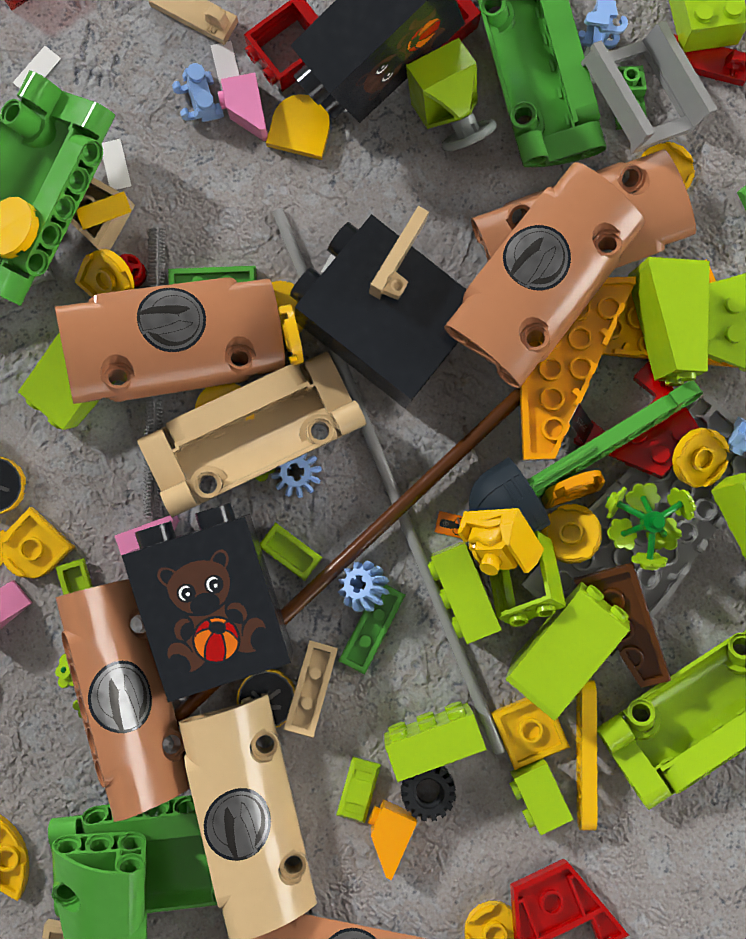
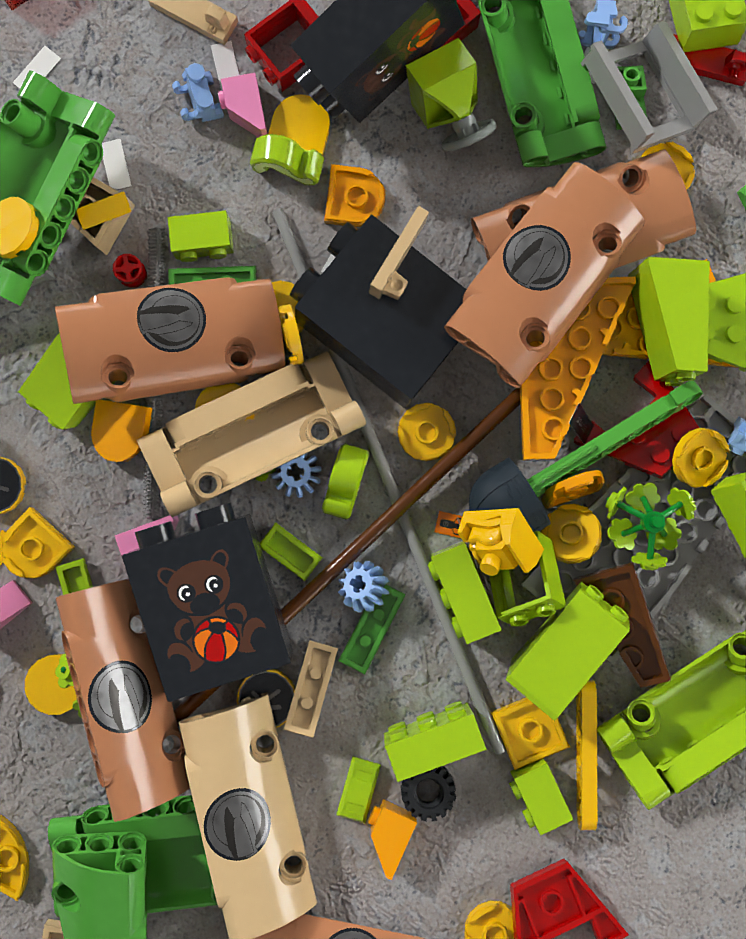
(43, 687): none -> yellow tile
(104, 273): yellow tile -> none
(117, 428): none -> light orange tile
(200, 236): none -> lime piece
(287, 158): none -> lime animal
(345, 481): none -> lime animal
(353, 196): none -> light orange tile
(426, 432): none -> yellow tile

